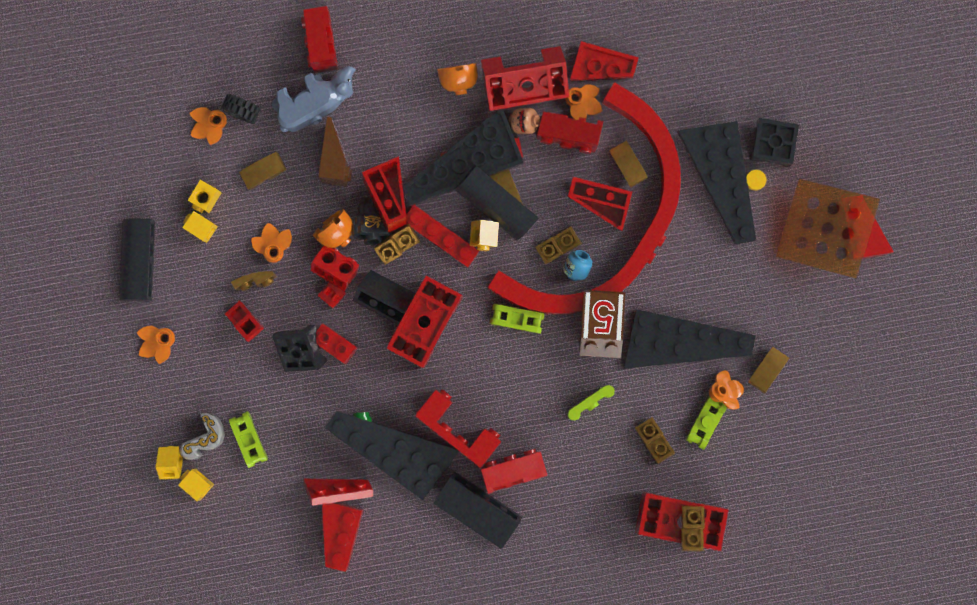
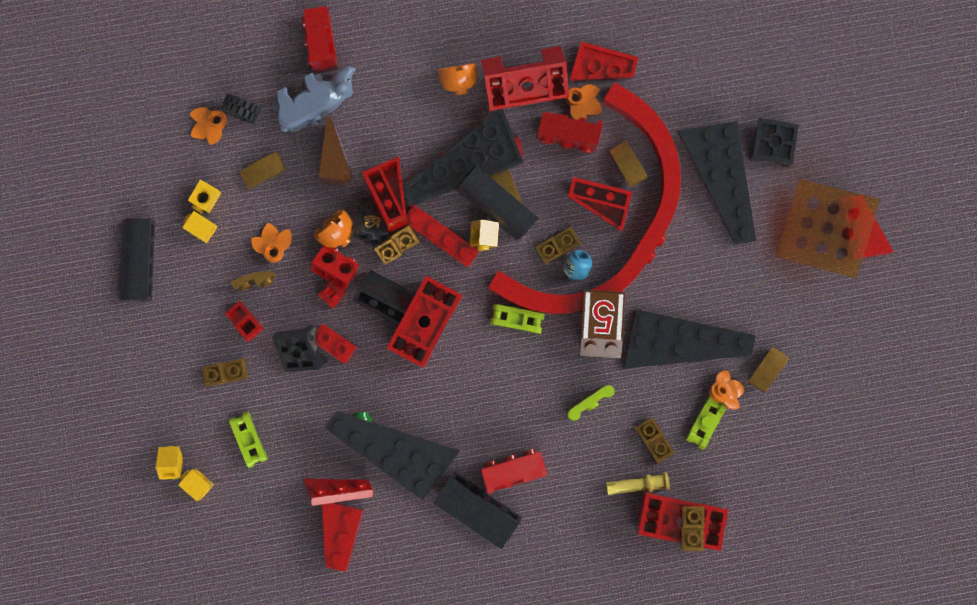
(154, 344): orange plate -> none
(213, 439): light grey animal -> none
(225, 372): none -> pearl gold slope
(433, 411): red plate -> none
(524, 120): nougat head -> none
(648, 483): none -> light yellow pin
(756, 180): yellow tile -> none

